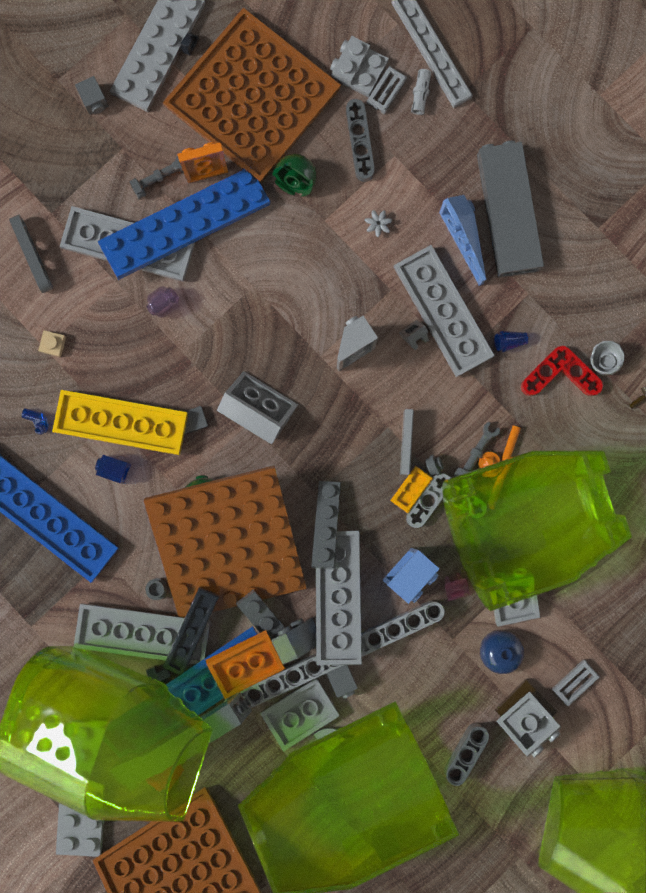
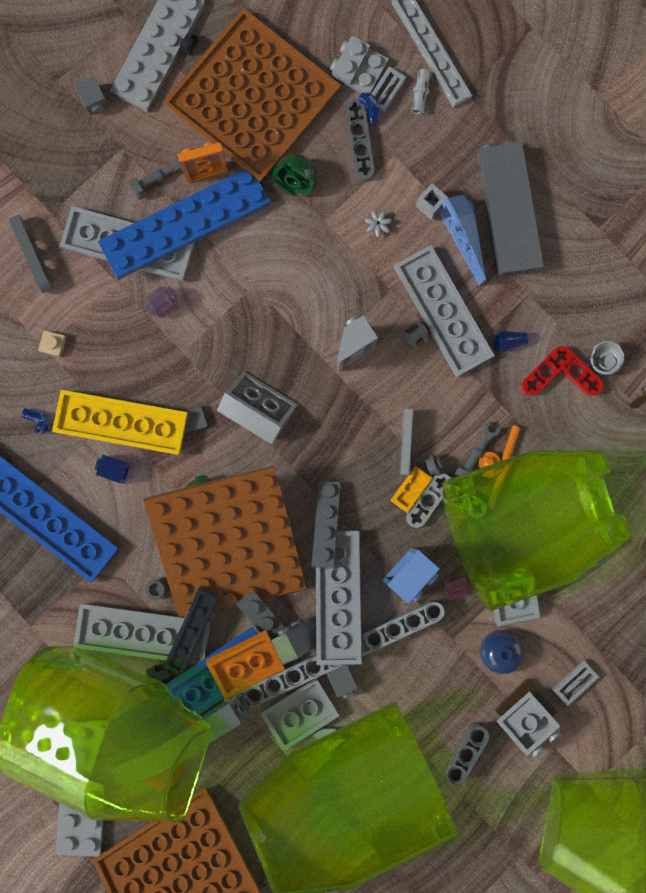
(371, 104): none -> clear blue arm
(431, 201): none -> light grey brick

